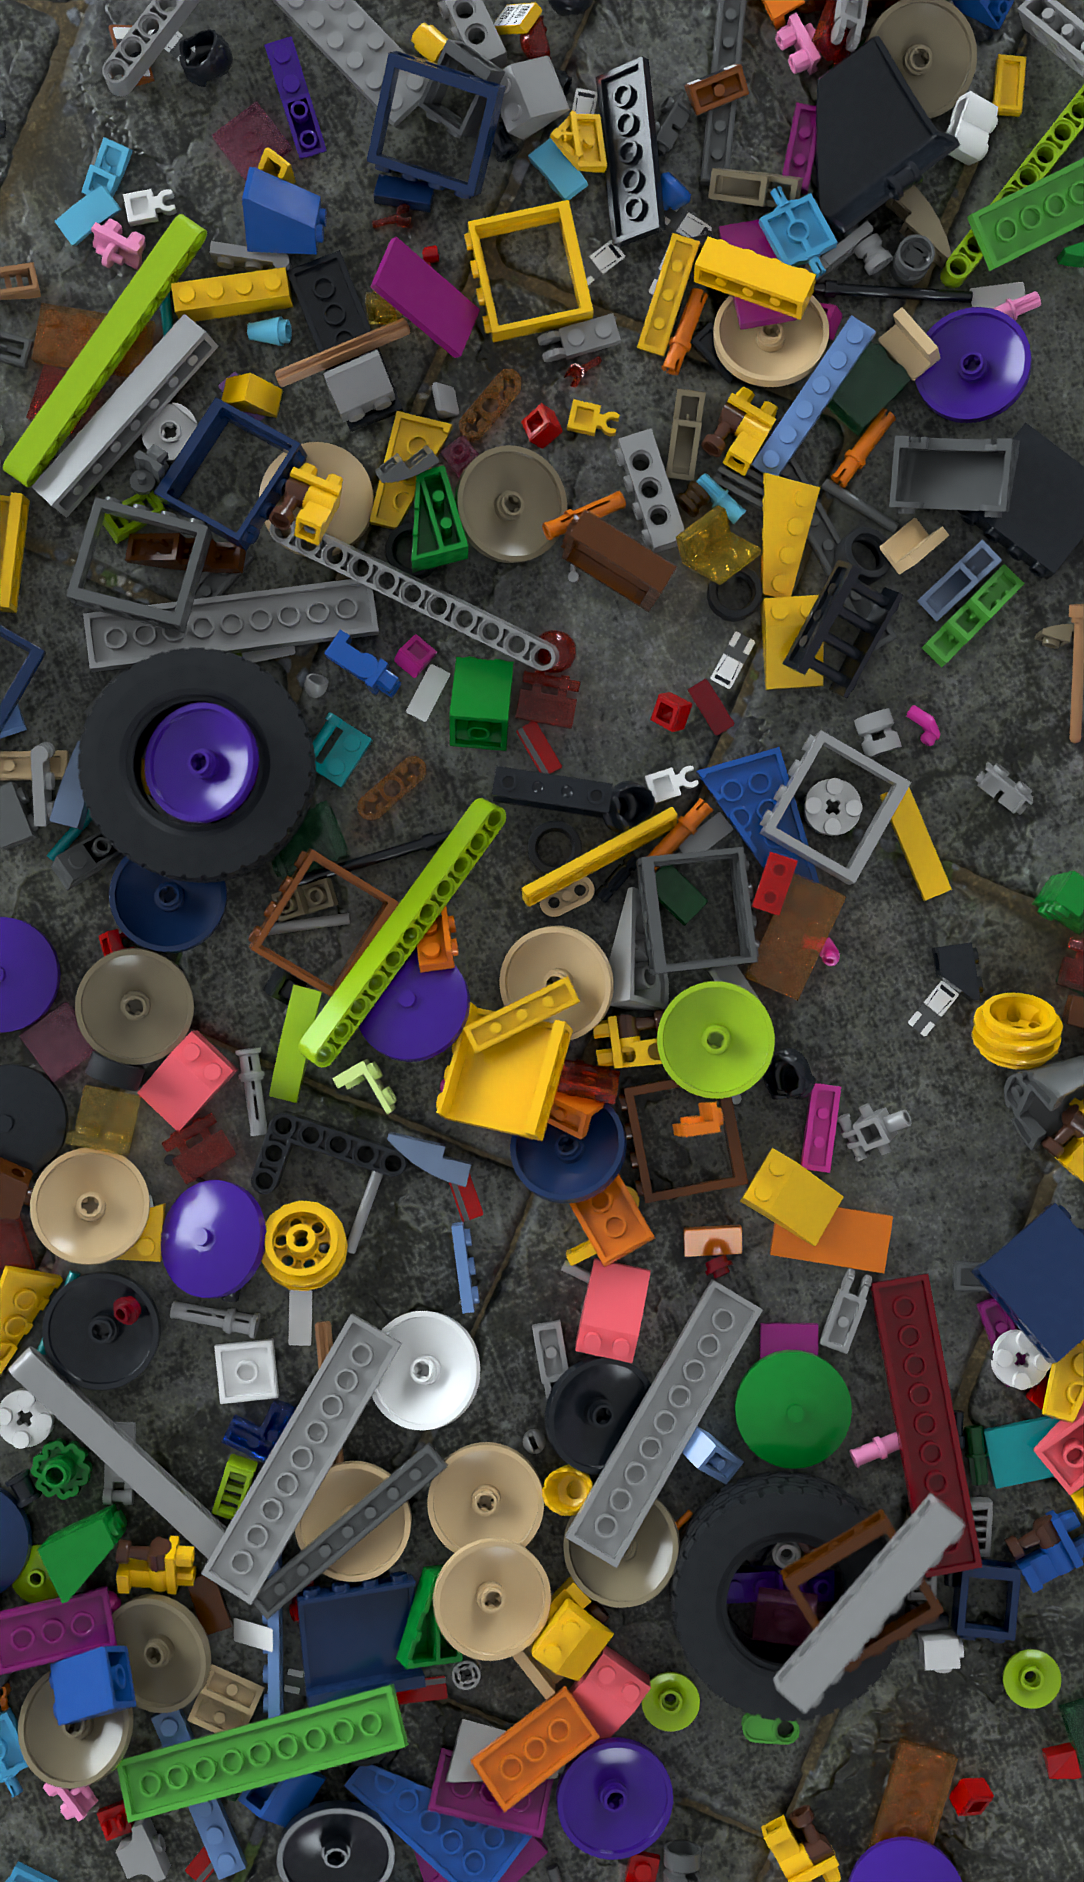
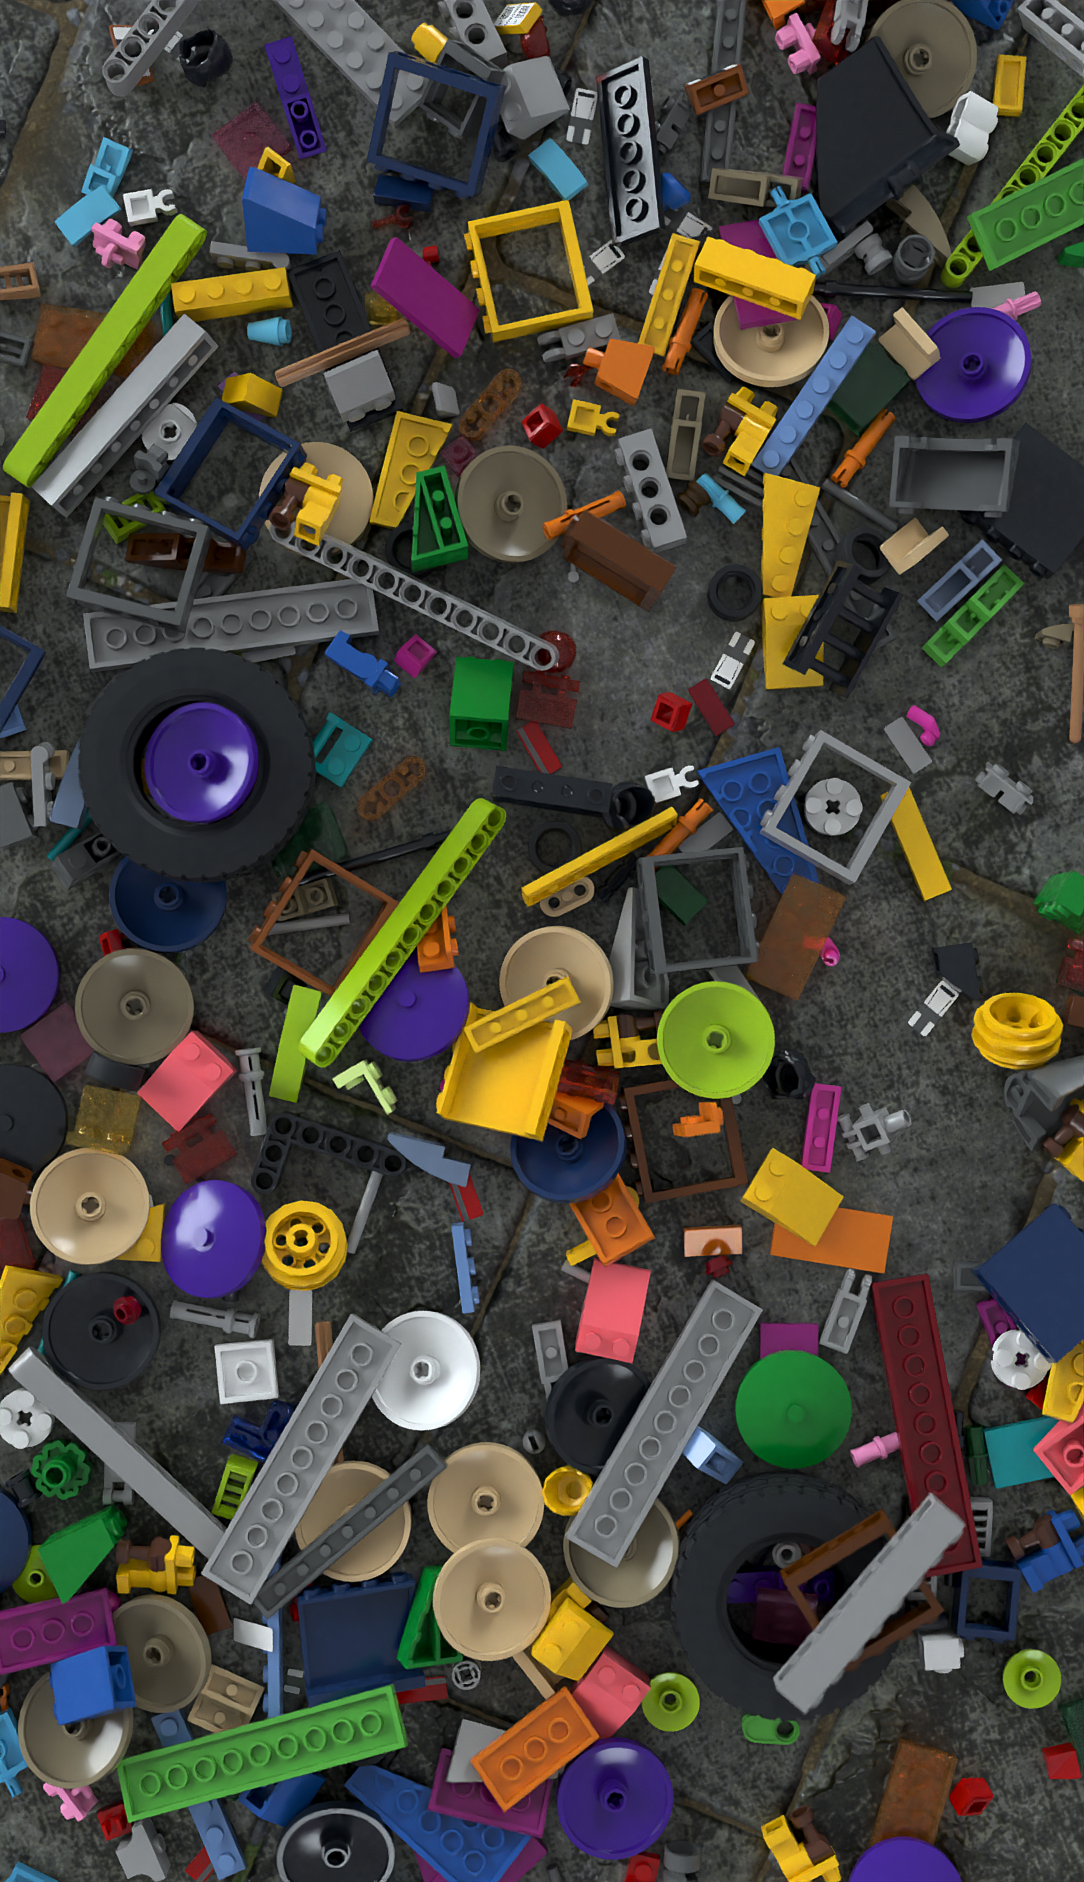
(315, 685): light grey hinge -> none
(396, 469): dark grey slope -> none
(428, 692): white sticker -> none
(582, 142): yellow slope -> none
(621, 368): none -> orange torso
(713, 549): clear yellow bracket -> none
(774, 883): red hinge -> none
(873, 724): light grey wheel -> none
(907, 745): none -> light grey sticker

